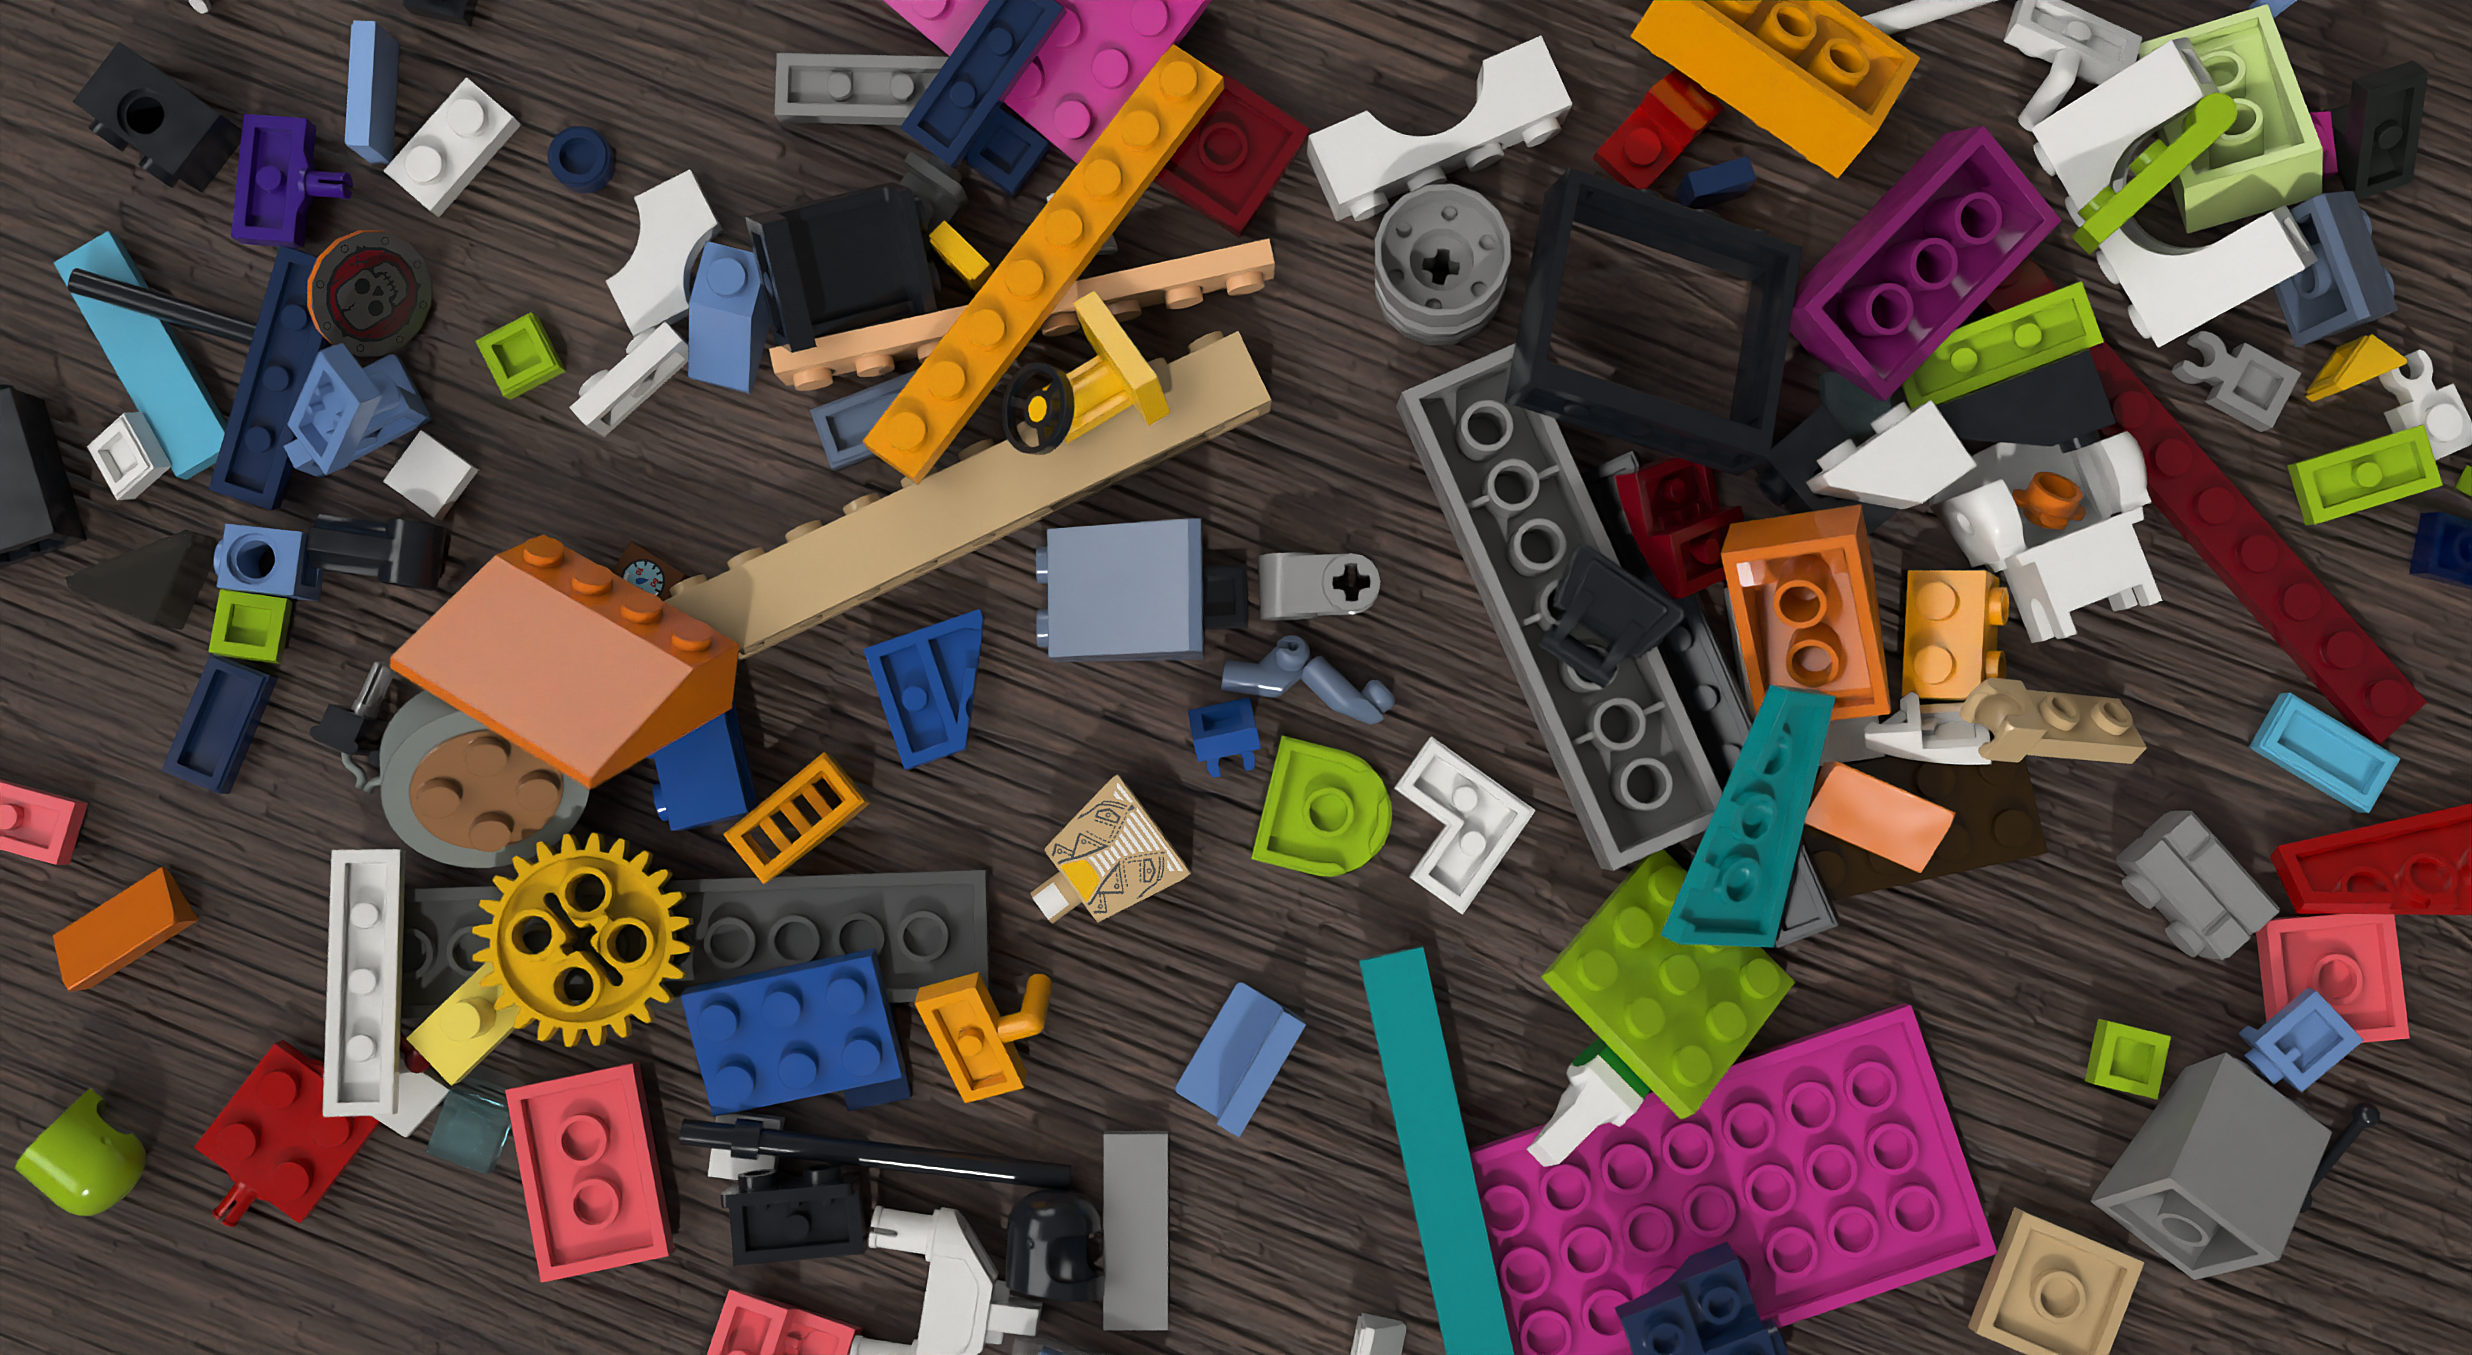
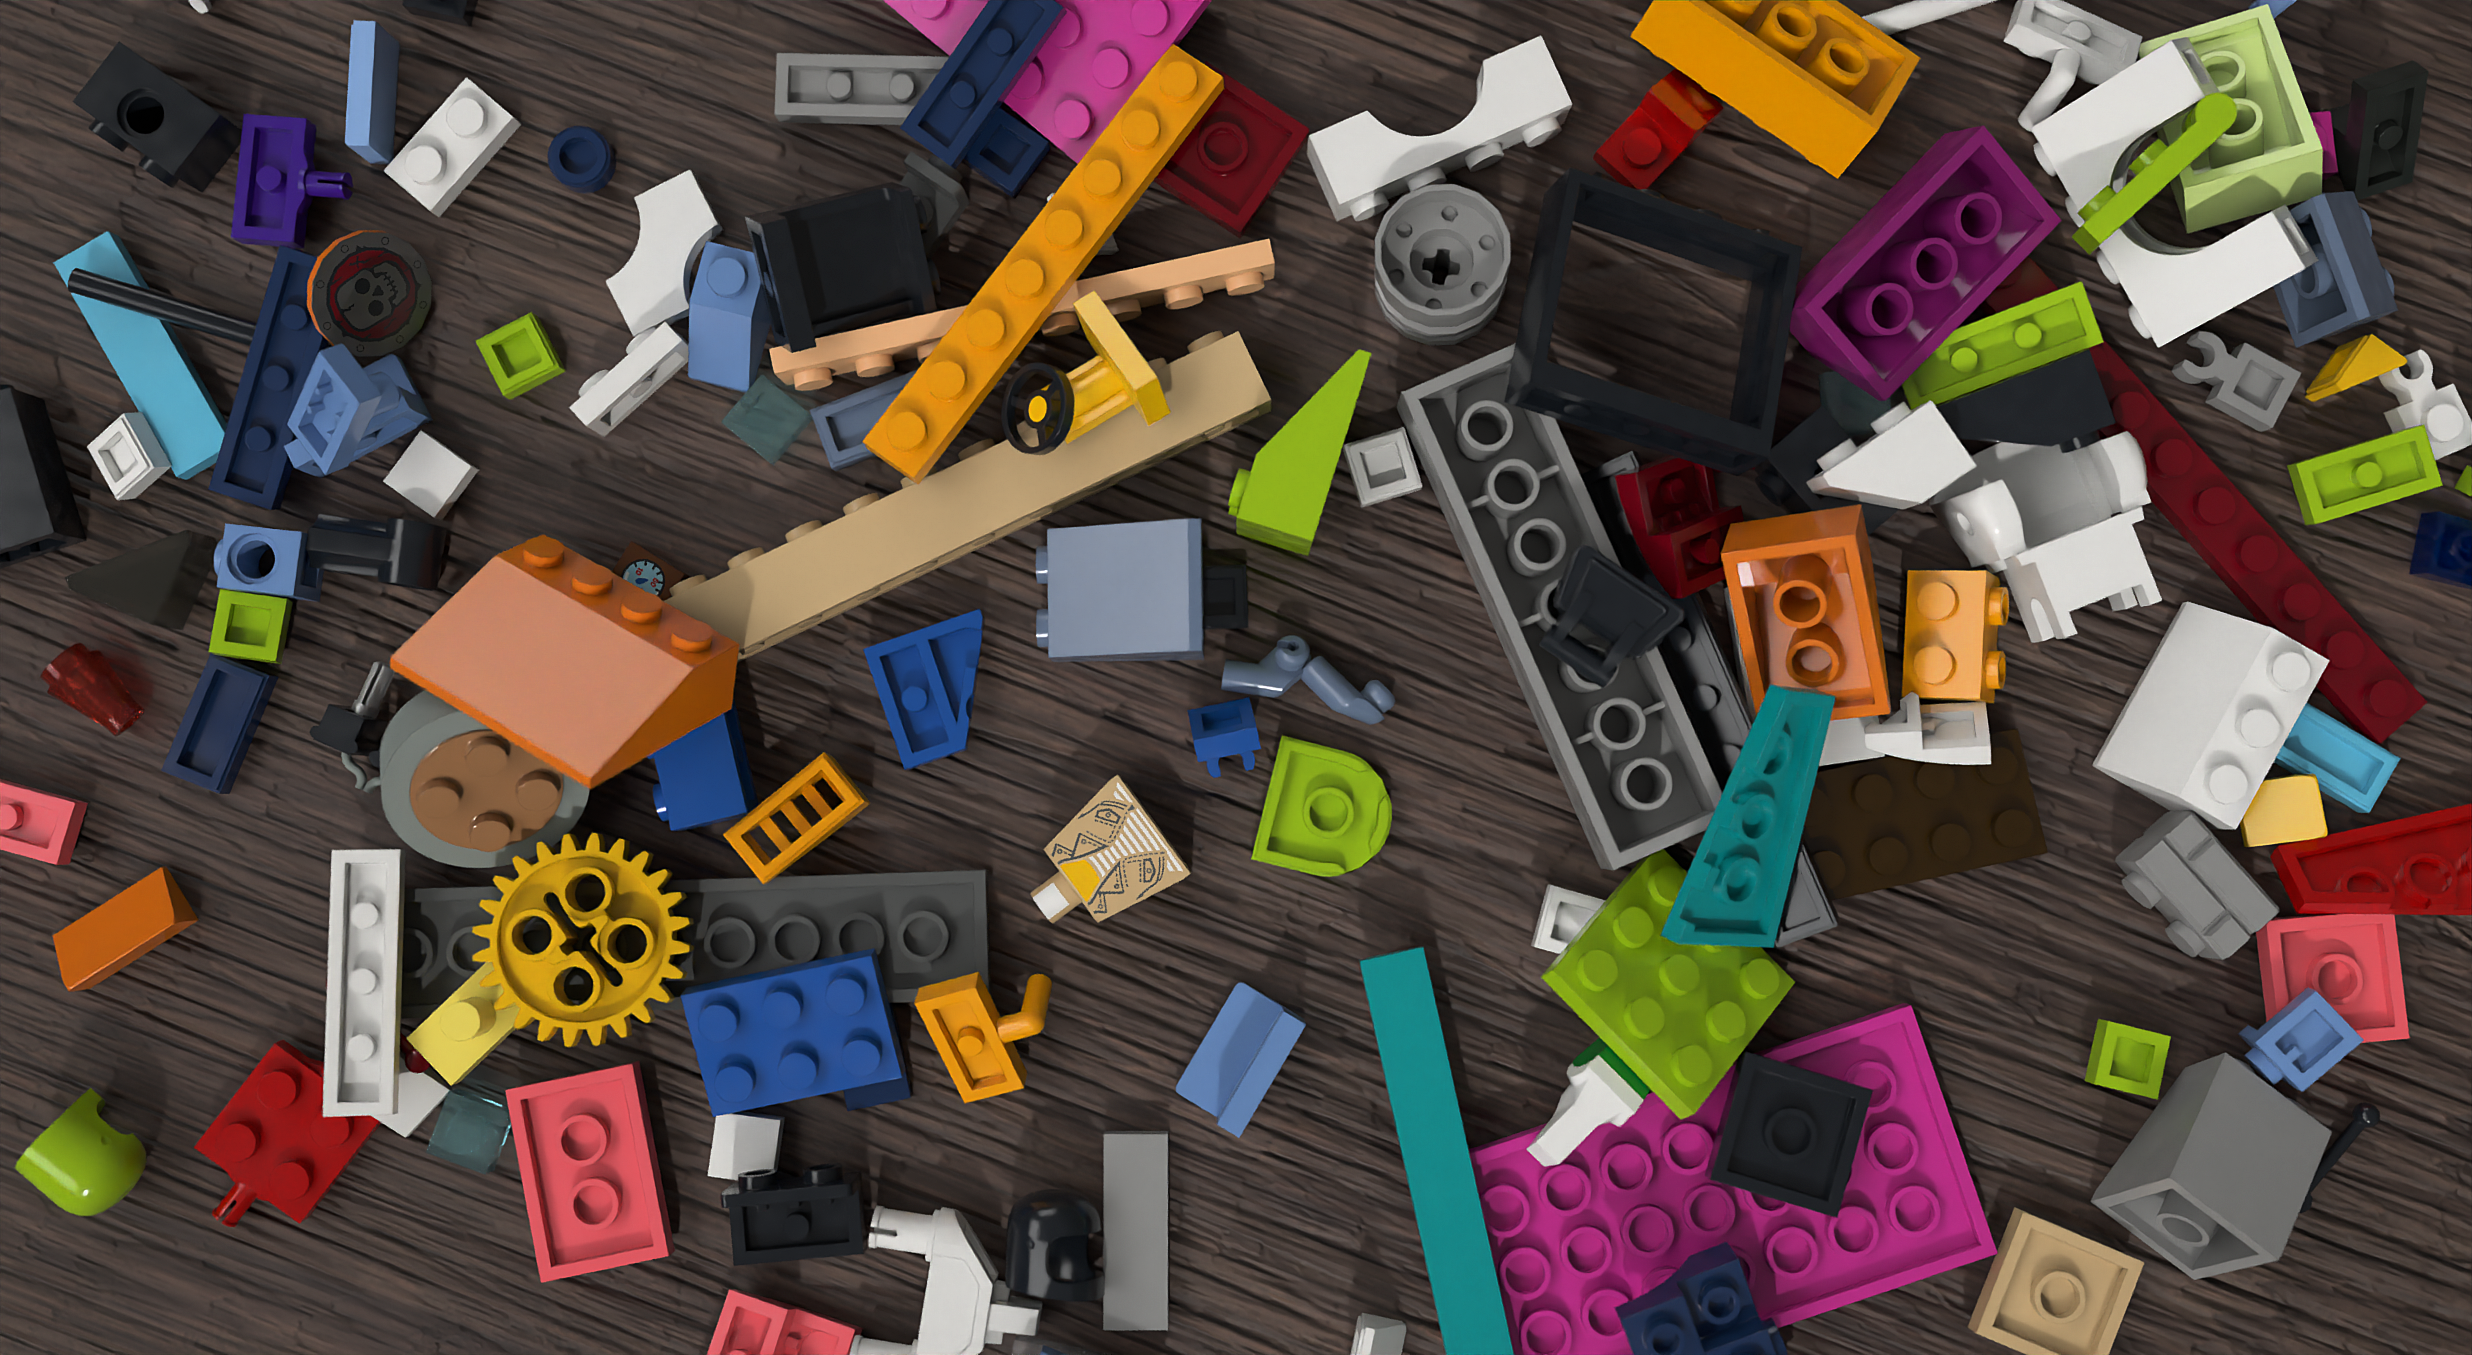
(92, 688): none -> clear red cone
(749, 1139): black bar -> none
(767, 419): none -> clear light blue tile
(960, 256): yellow tile -> none
(1294, 470): none -> lime slope
(1302, 585): light grey piece -> none
(1382, 467): none -> white tile
(1477, 817): white tile -> none
(1562, 917): none -> white tile
(1716, 184): dark blue tile -> none
(1788, 1133): none -> black plate
(1877, 816): orange slope -> none
(2050, 501): orange plate -> none
(2051, 724): tan plate -> none
(2210, 714): none -> white slope
(2284, 812): none -> yellow slope

